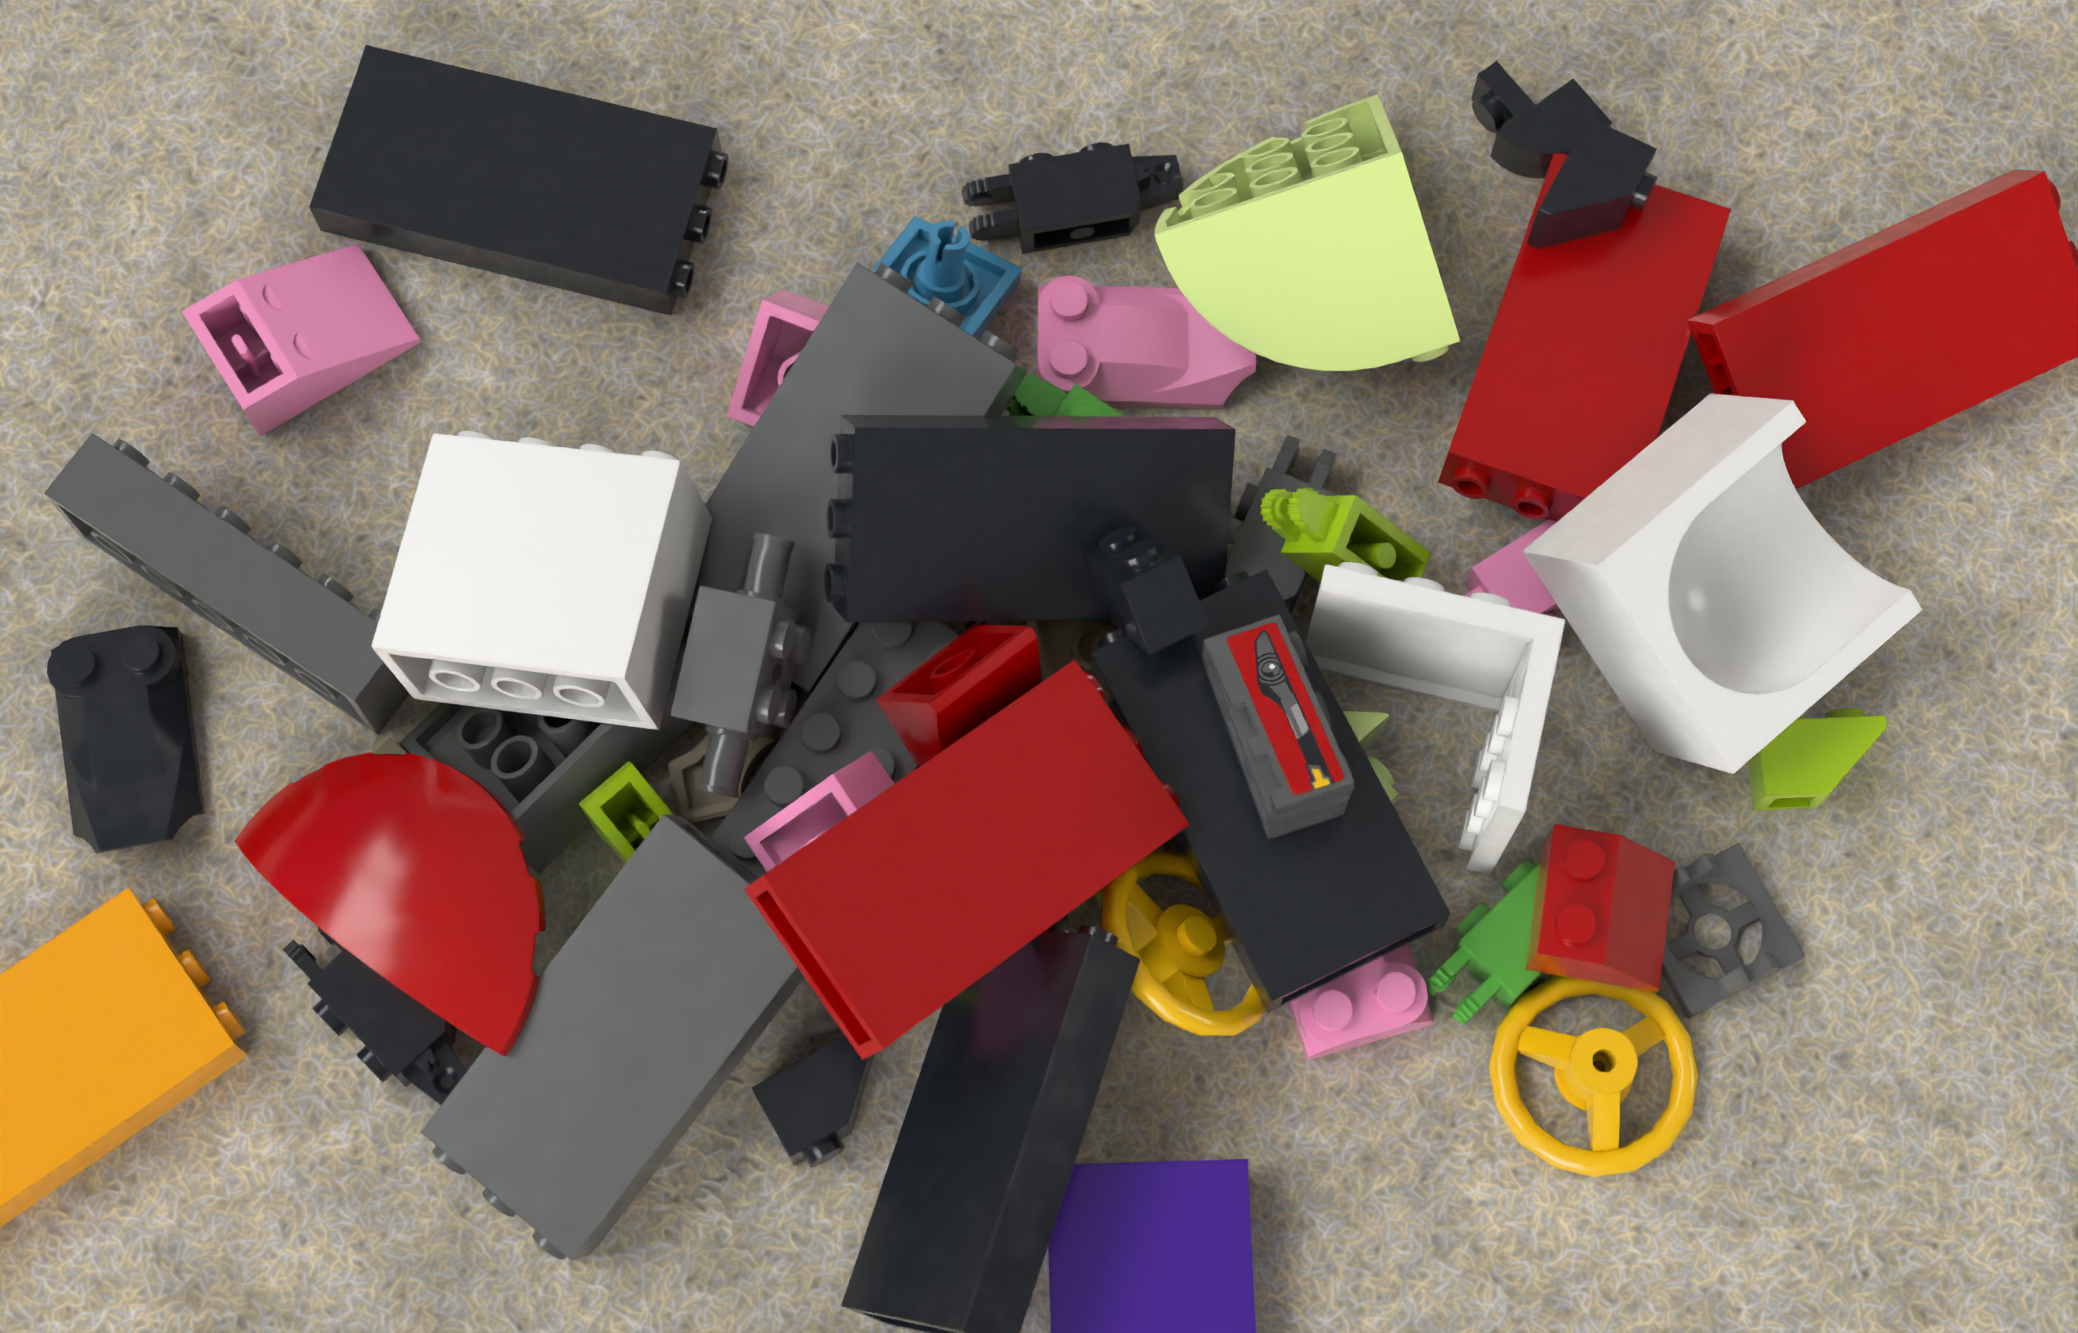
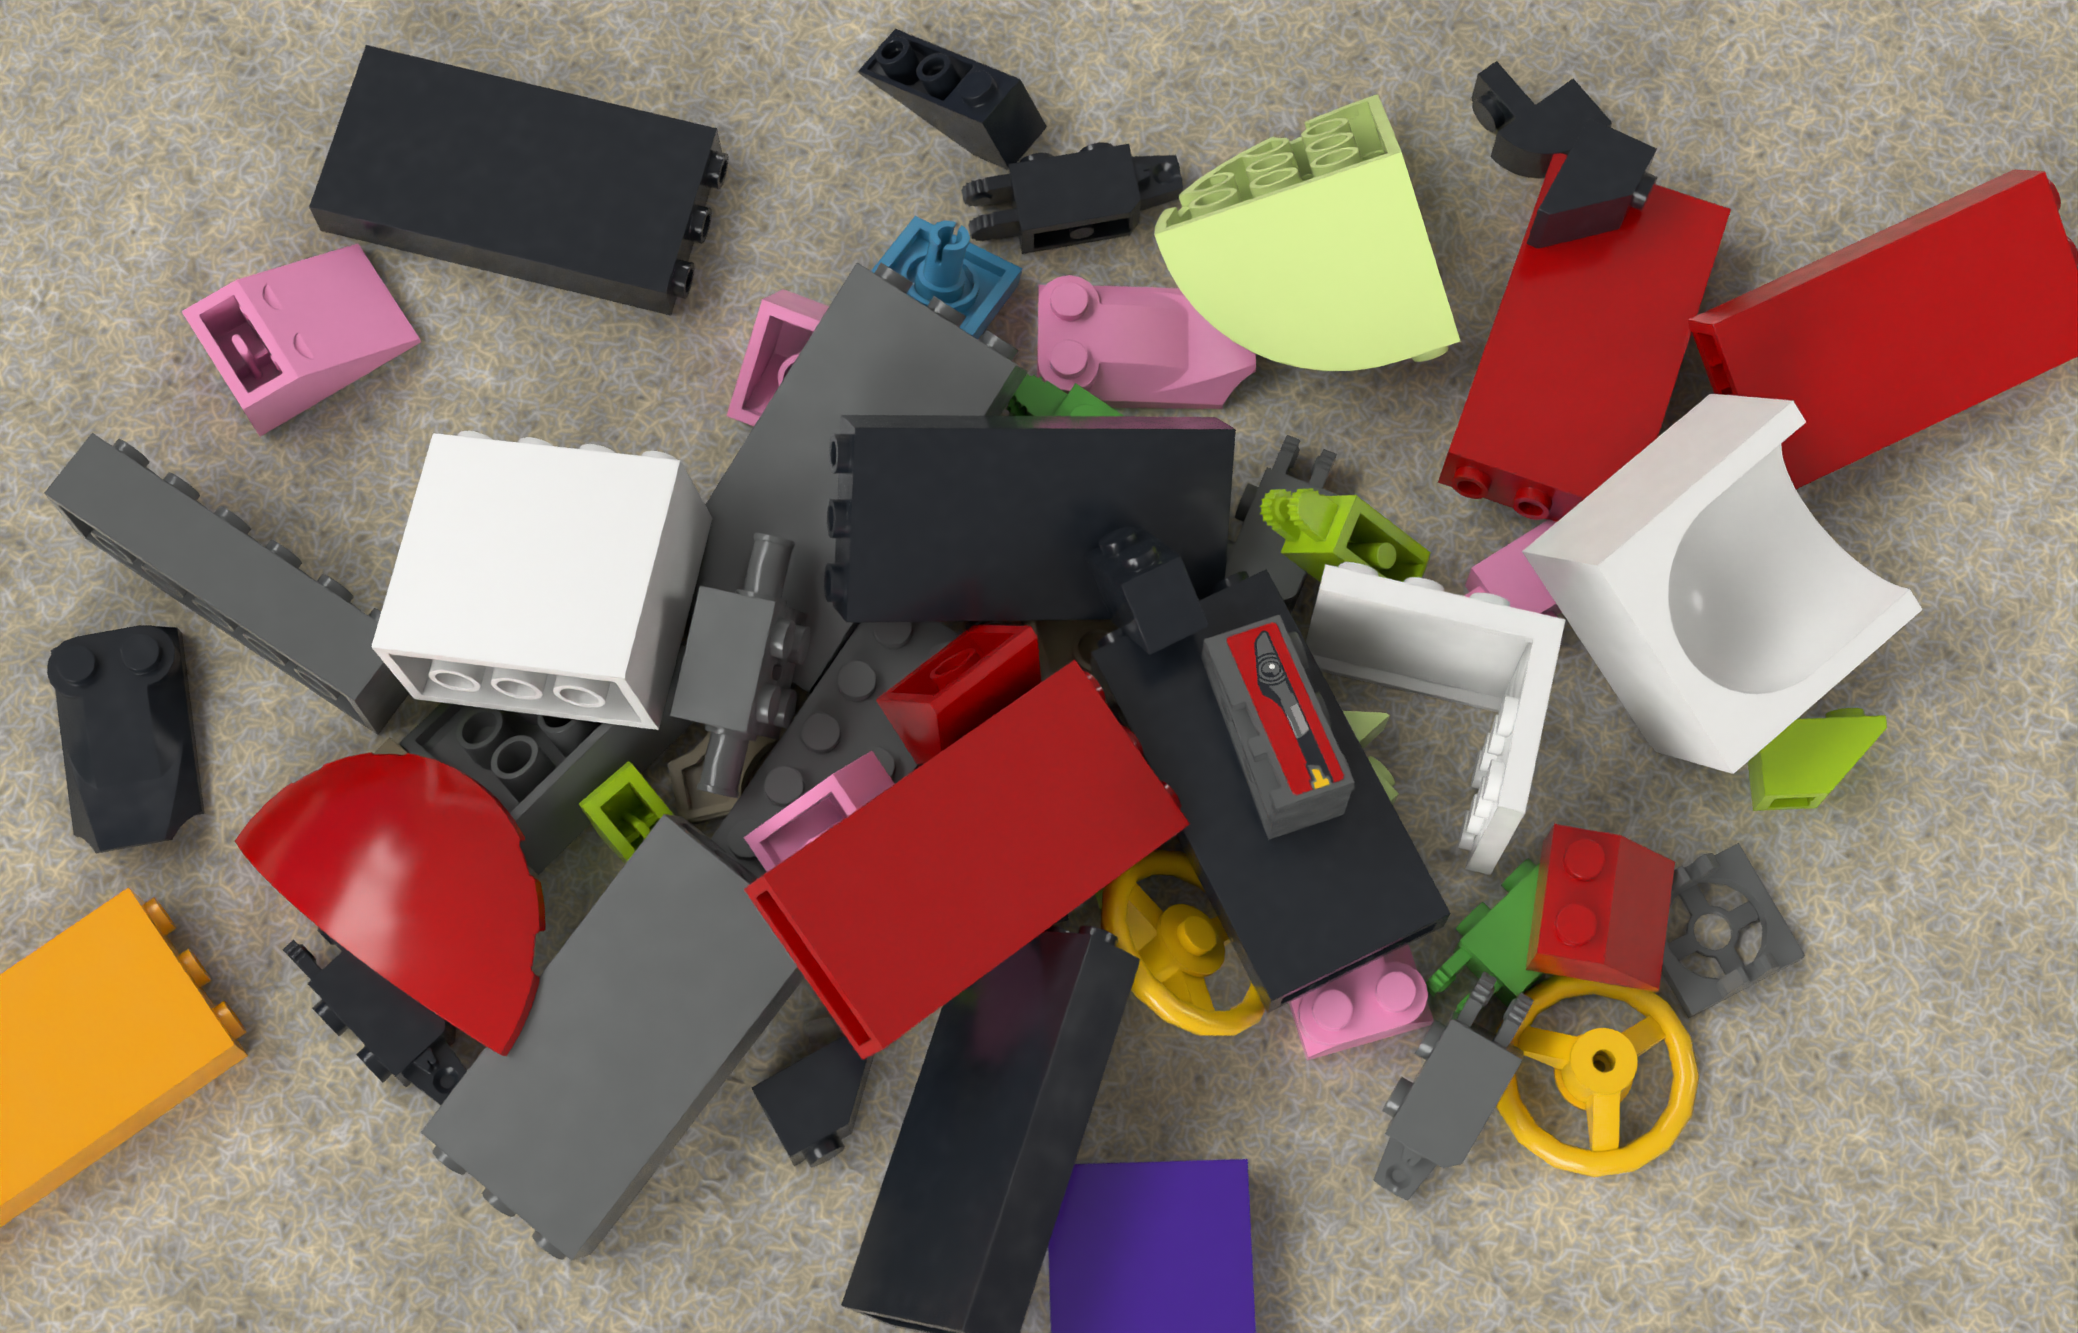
(958, 96): none -> black slope
(1452, 1094): none -> dark grey hinge

